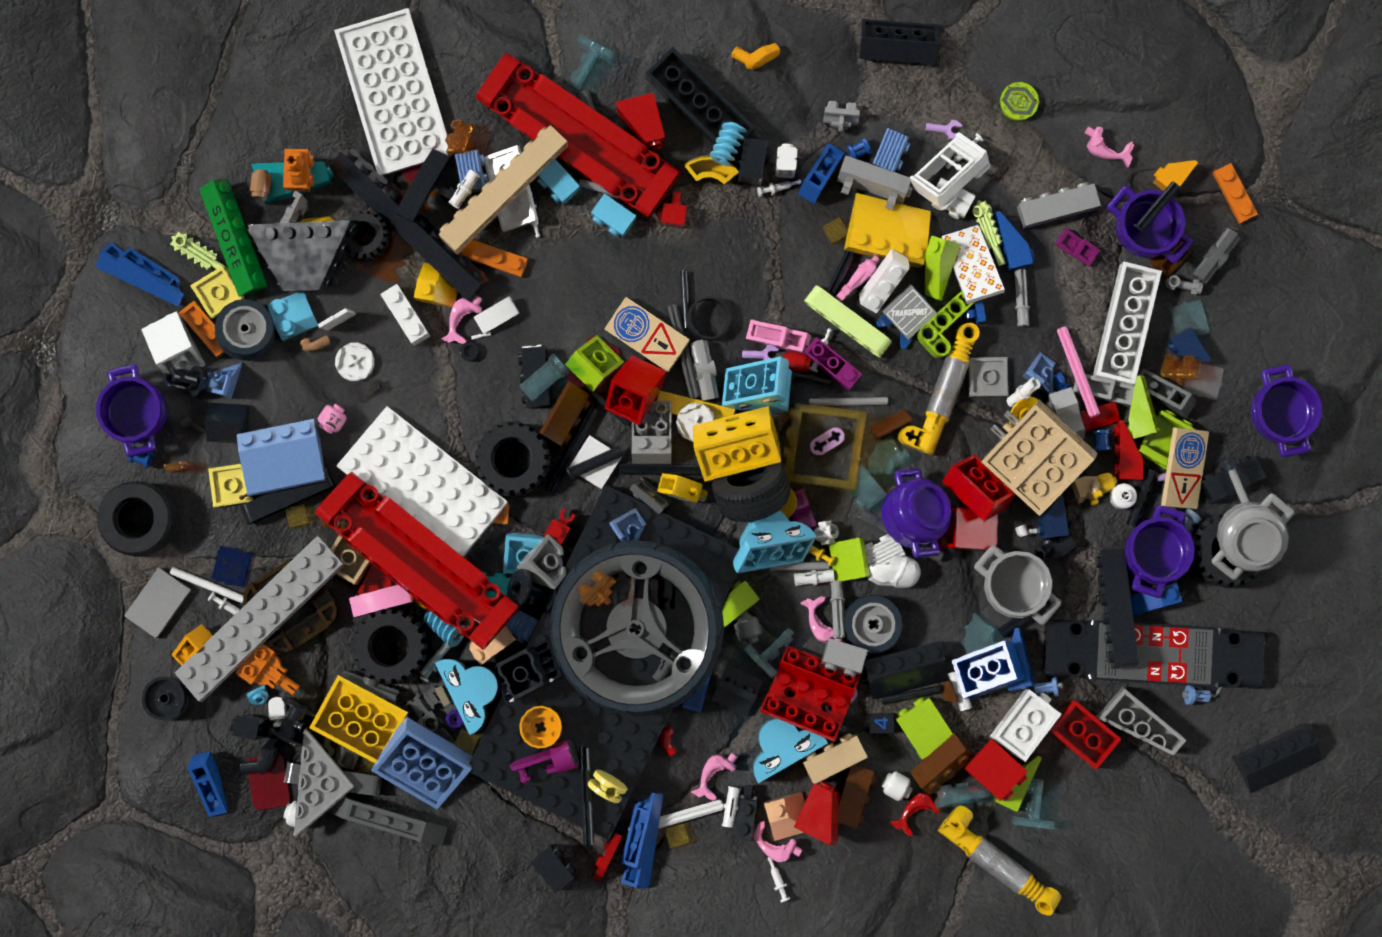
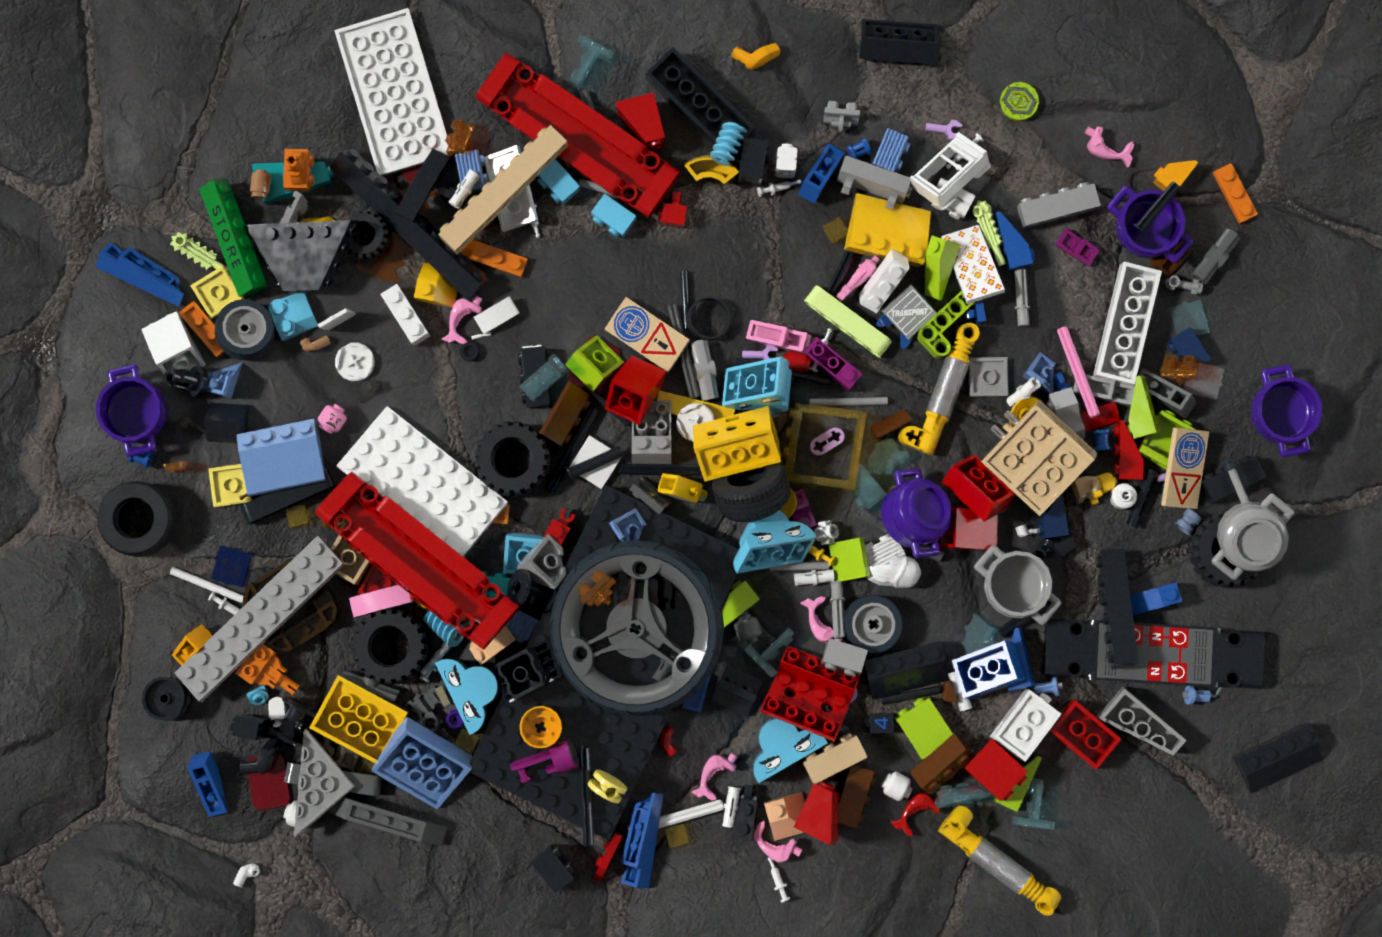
(157, 602): light grey tile -> none
(245, 872): none -> white arm
(1159, 551): dark purple piece -> none

